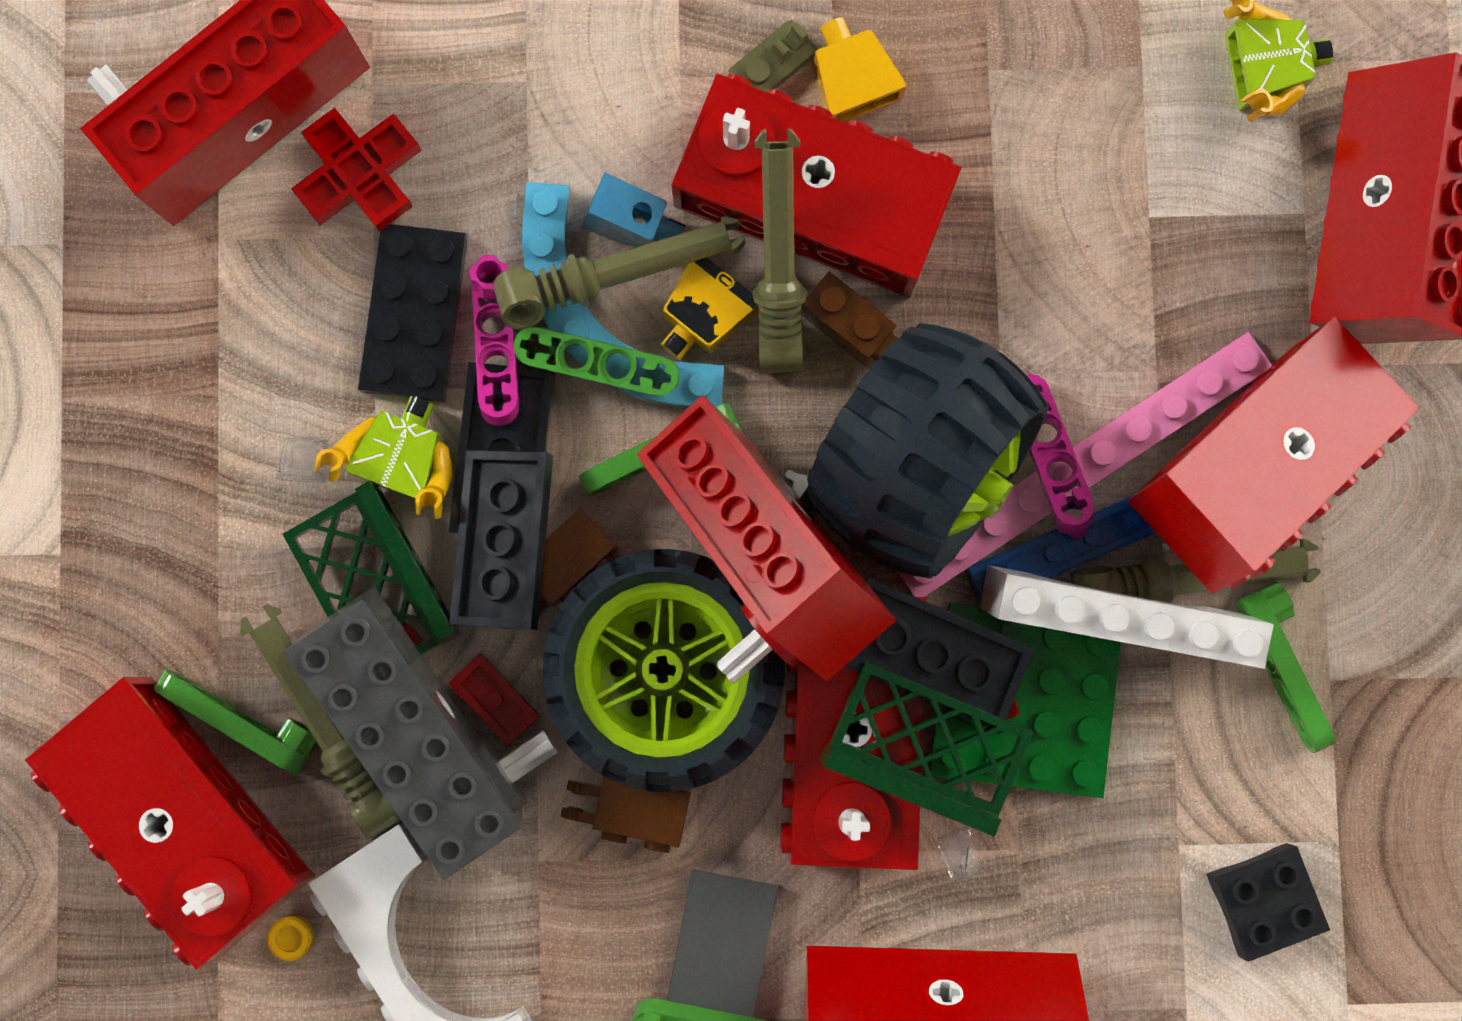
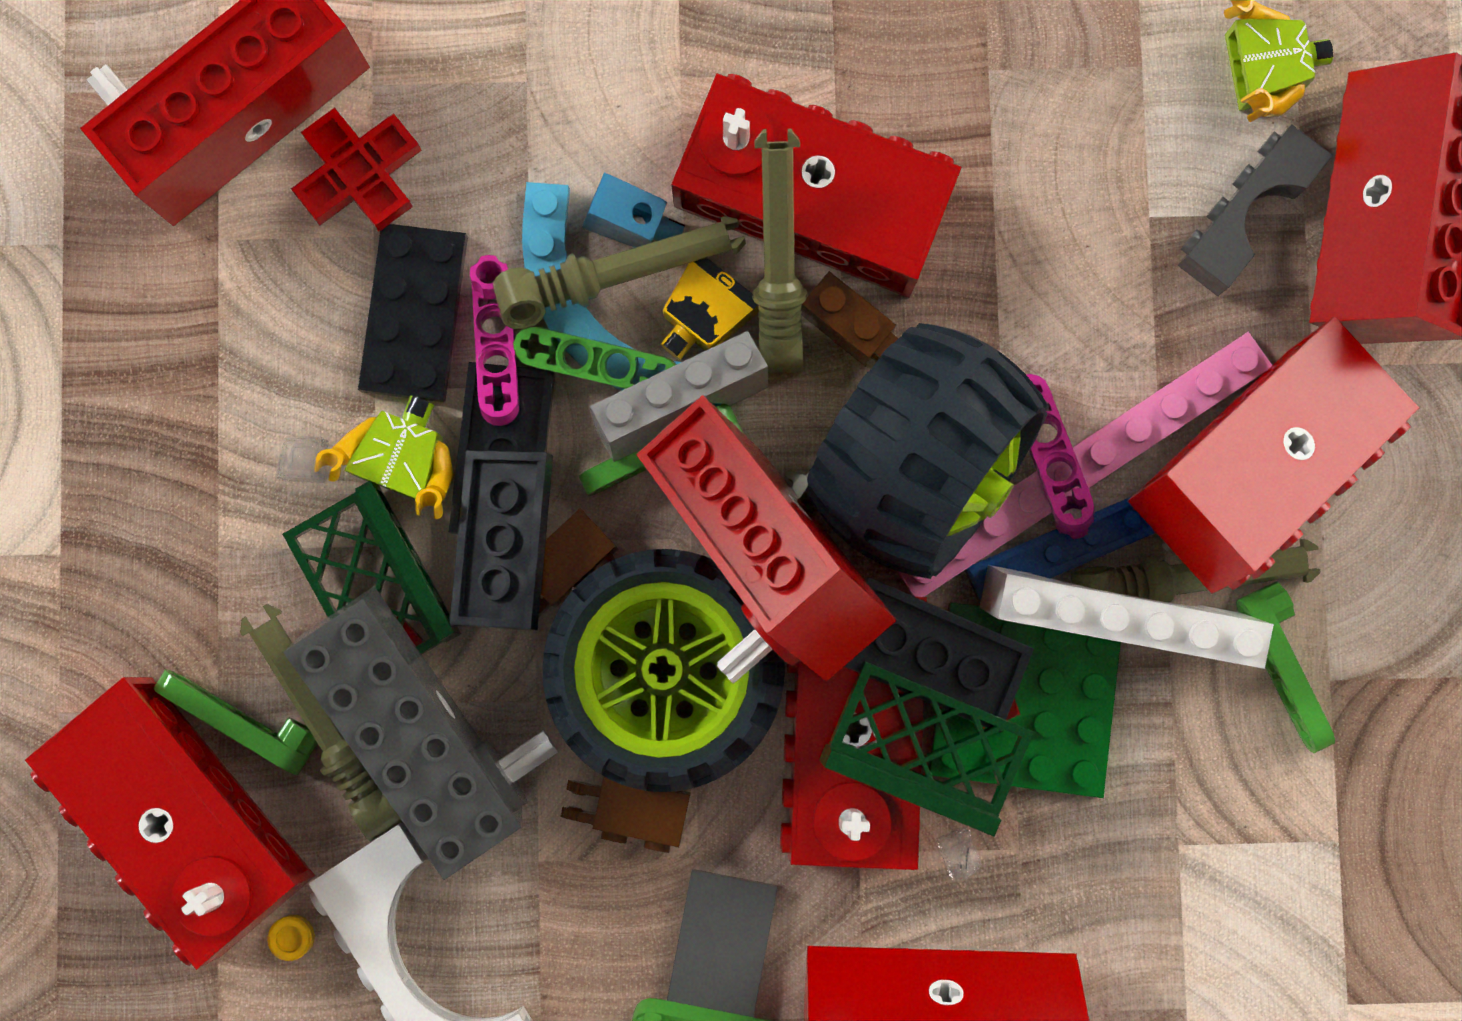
(494, 699): red plate -> none
(643, 410): none -> light grey arch
(776, 57): olive plate -> none
(855, 73): yellow torso -> none
(1268, 902): black brick -> none
(1285, 170): none -> dark grey arch

